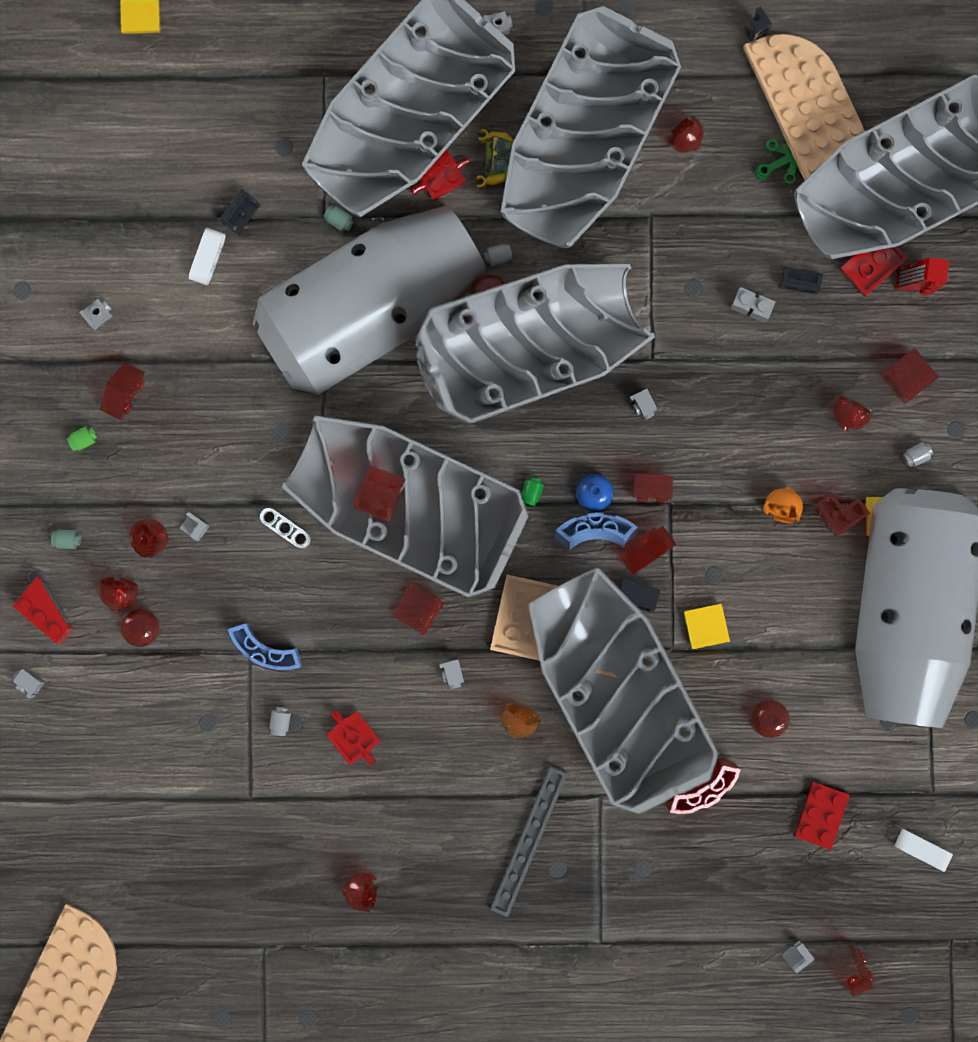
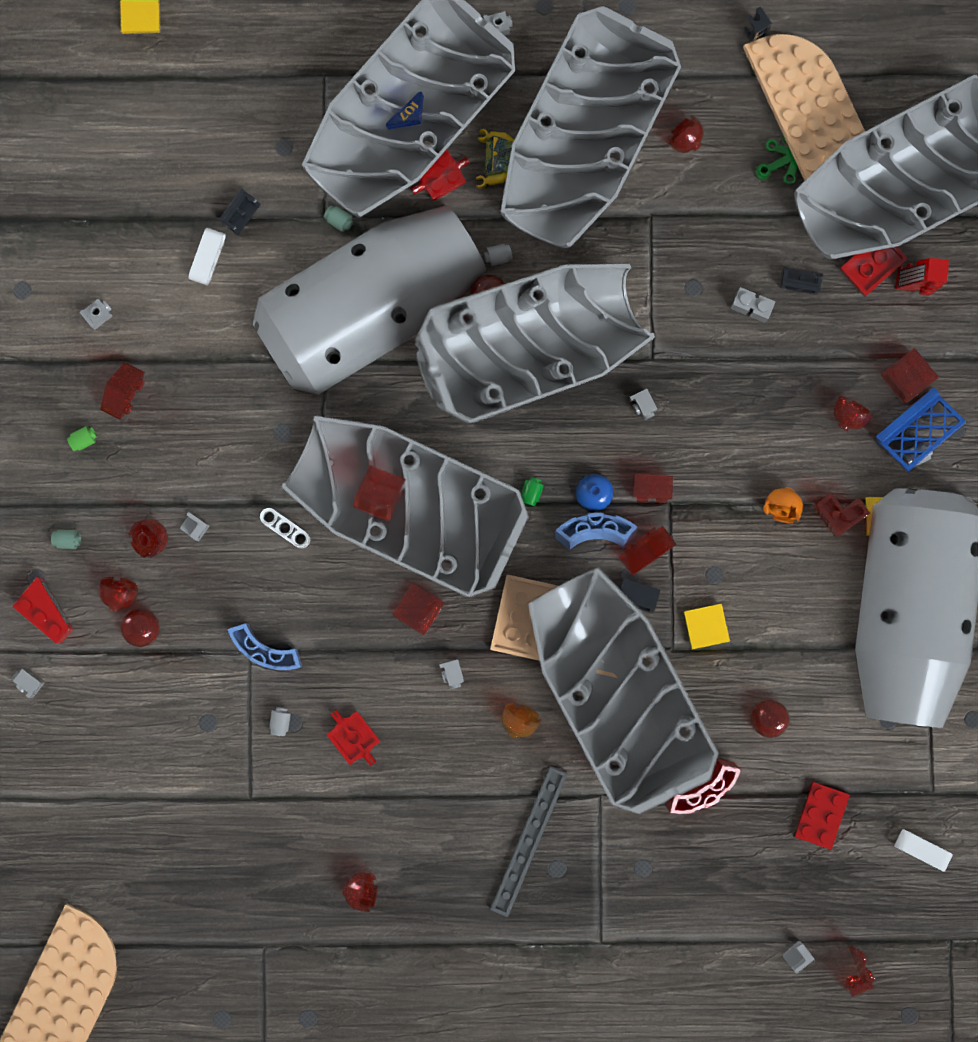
(409, 114): none -> clear blue tile
(912, 415): none -> blue fence

